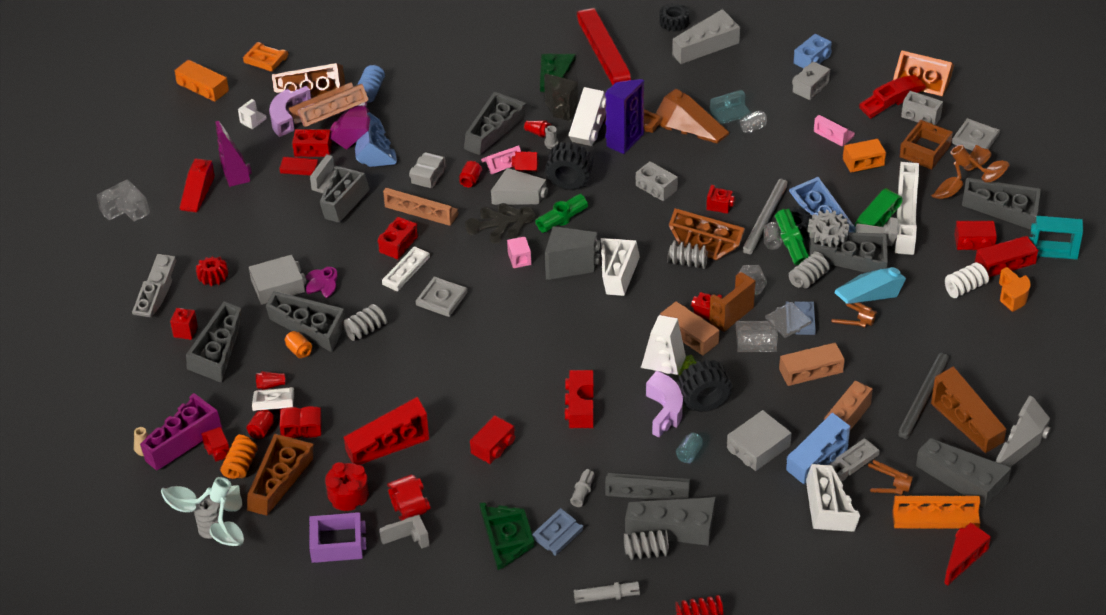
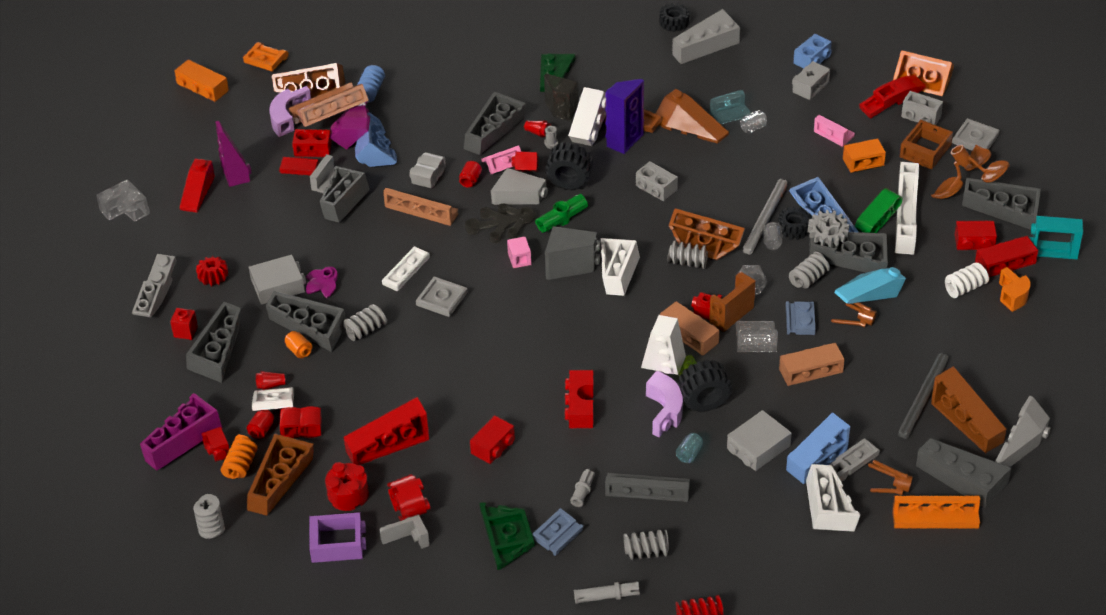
(139, 435): tan cone -> none
(221, 492): light aqua plant -> none
(249, 115): white panel -> none
(397, 238): red brick -> none
(603, 46): red beam -> none
(682, 519): dark grey wedge -> none
(719, 200): red brick -> none
(788, 319): clear piece -> none
(791, 236): green piece -> none
(853, 403): nougat brick -> none
(889, 229): light grey bracket -> none
(968, 547): red slope -> none

